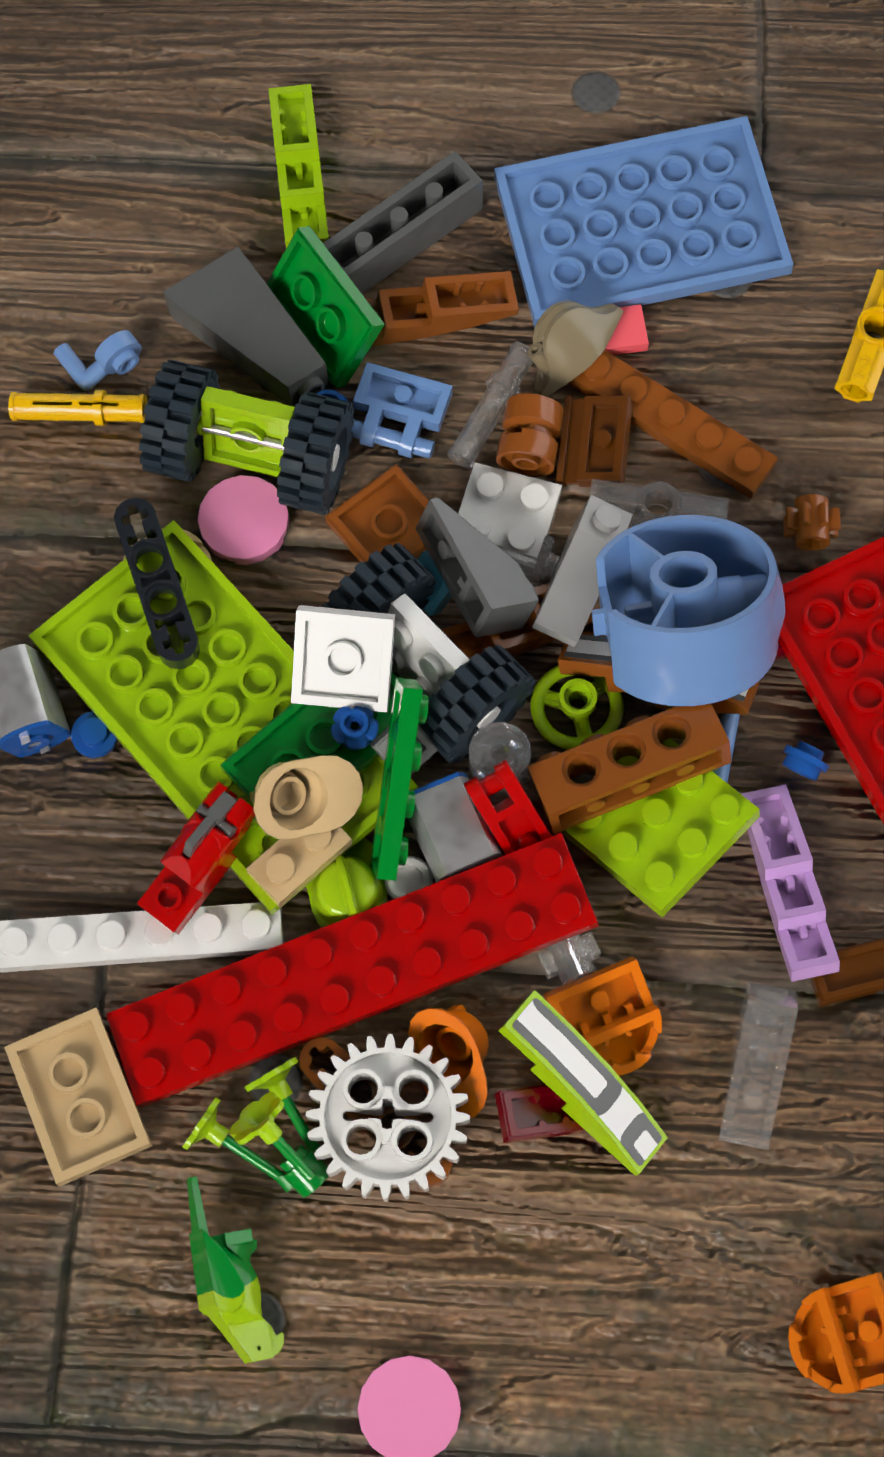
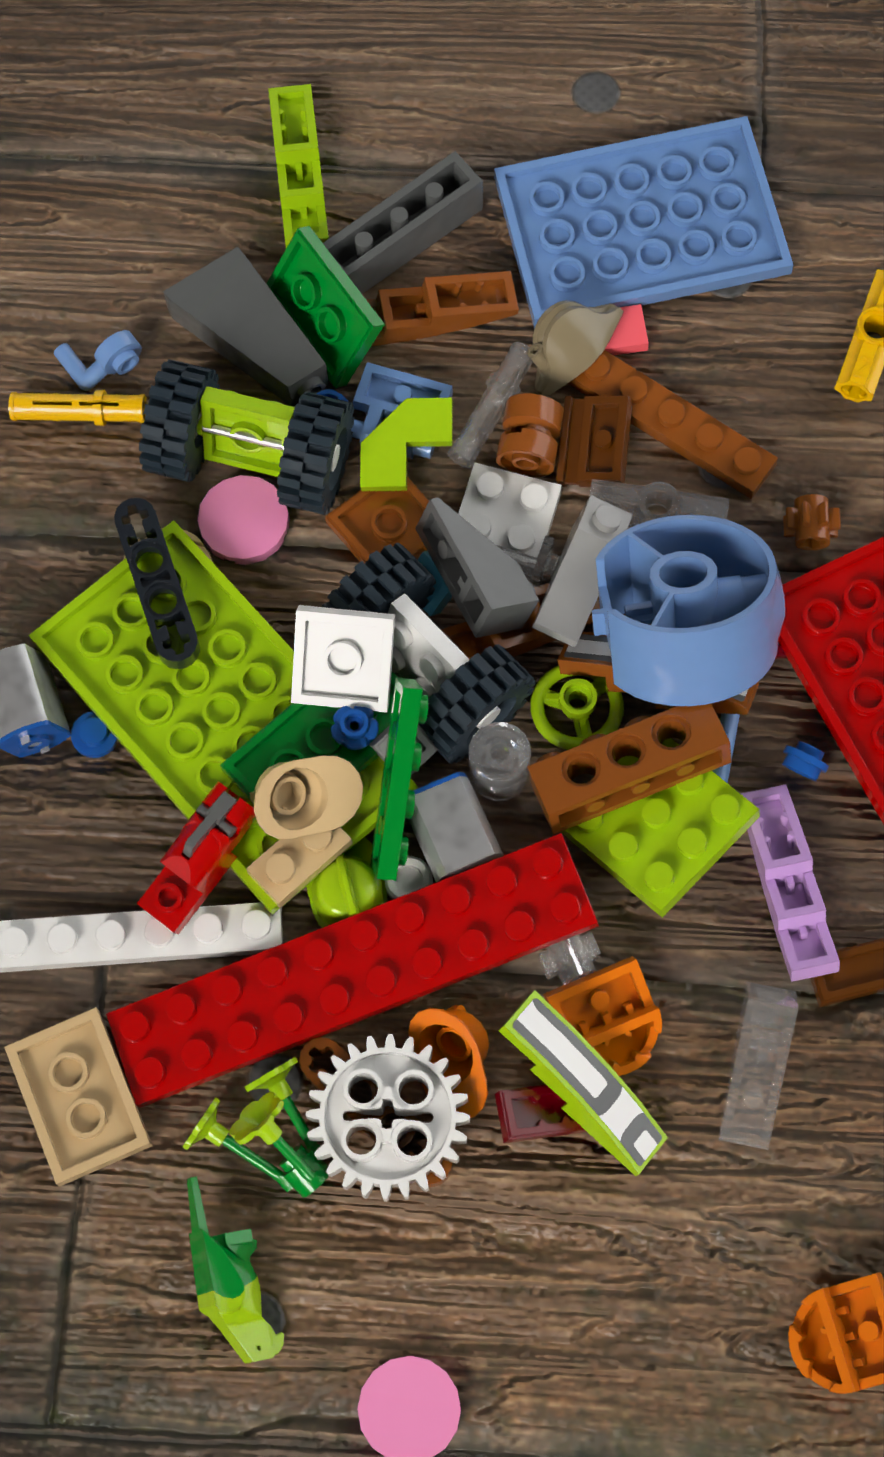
(412, 424): none -> lime tile
(513, 820): red plate -> none

